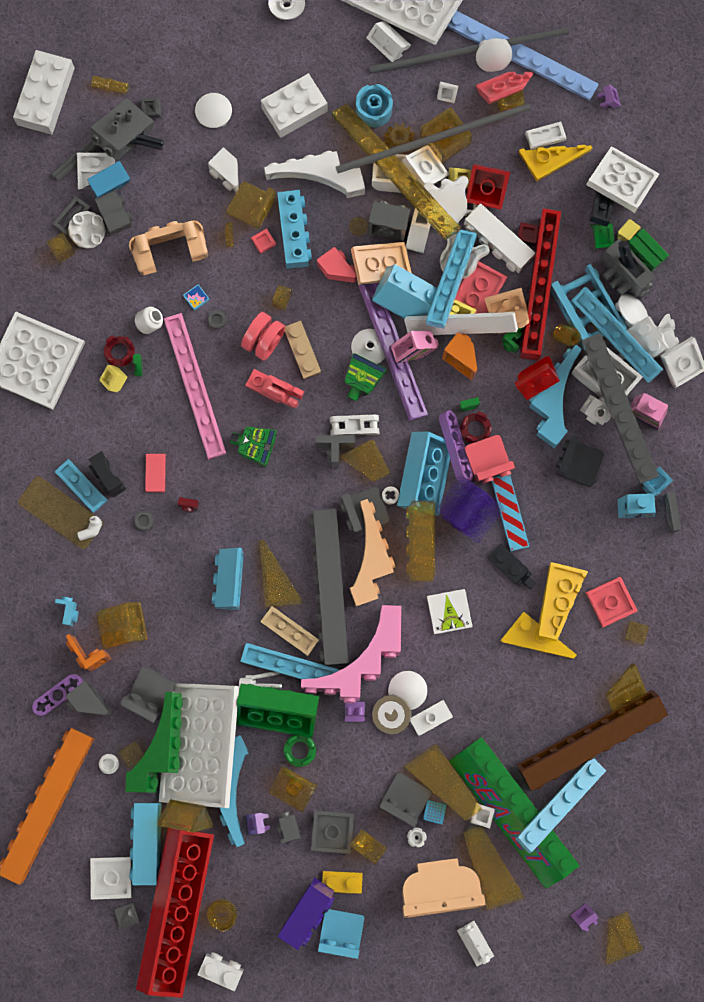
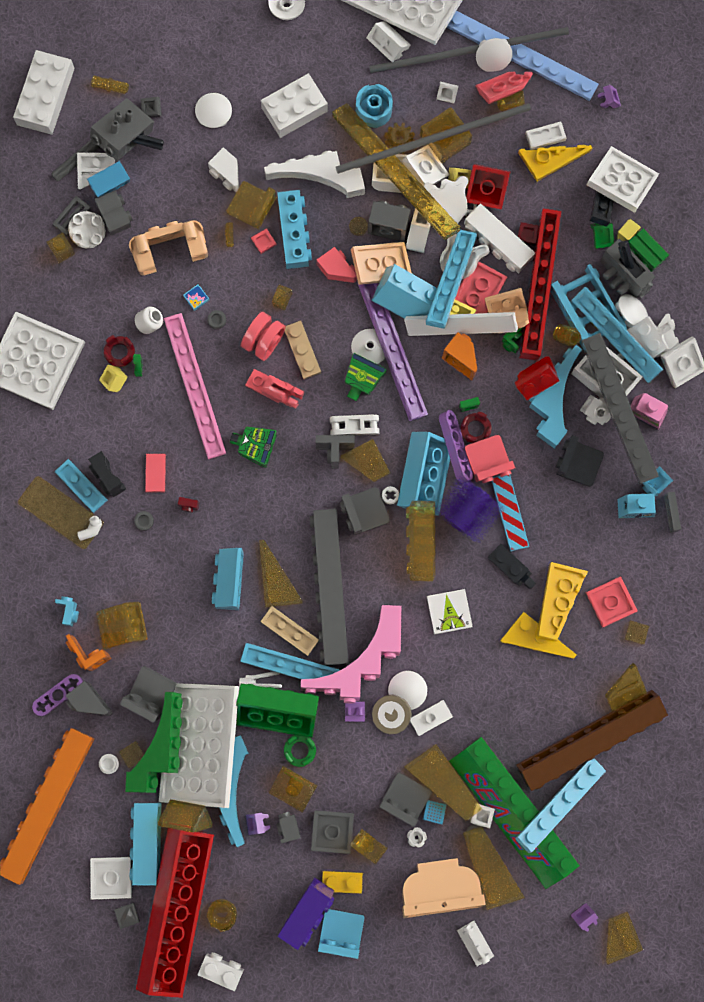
(375, 558): light nougat arch -> none
(422, 344): bright pink torso -> none

